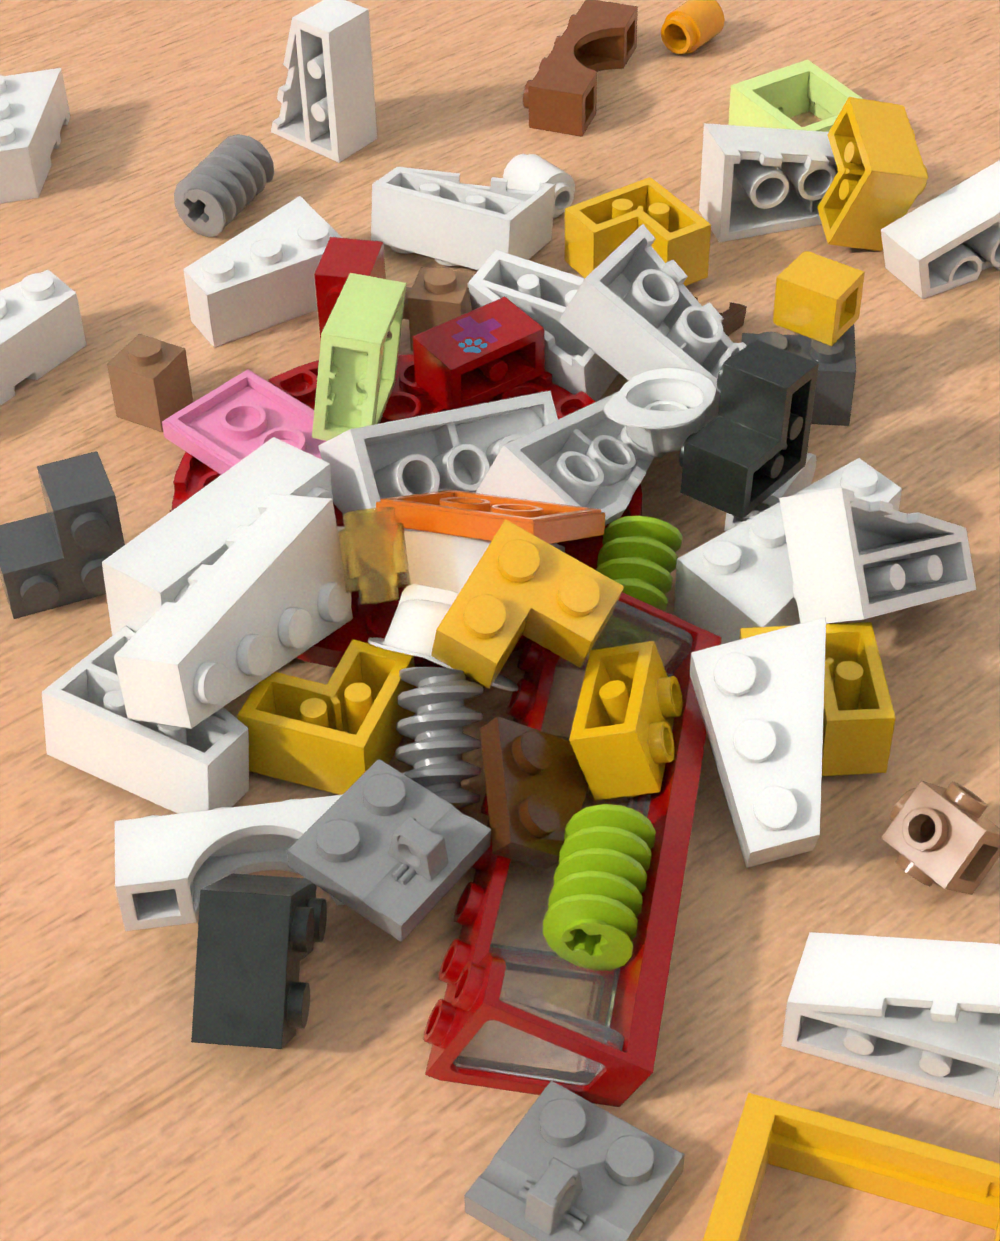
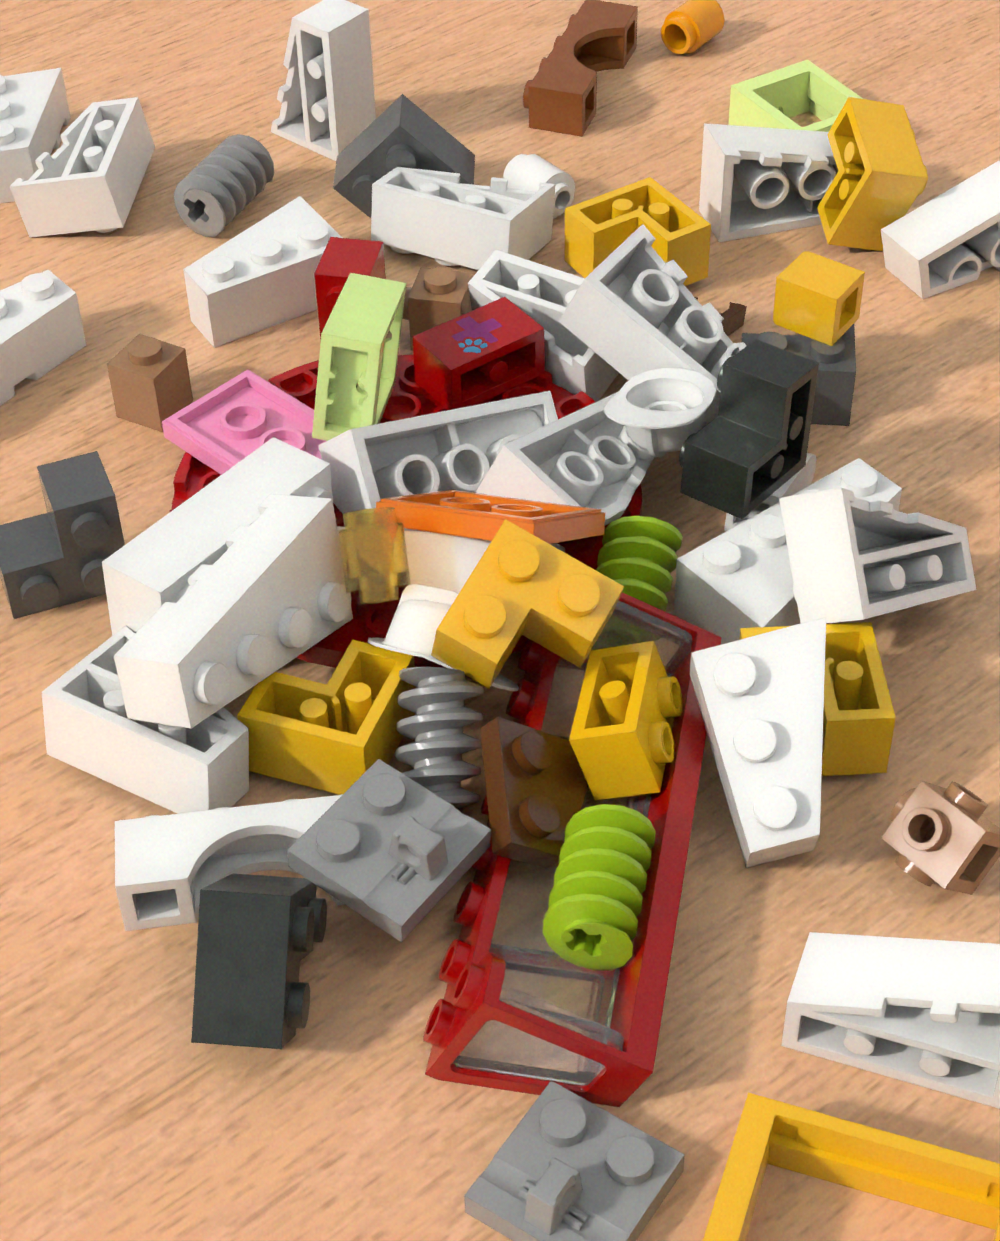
(91, 176): none -> white wedge
(398, 139): none -> dark grey brick

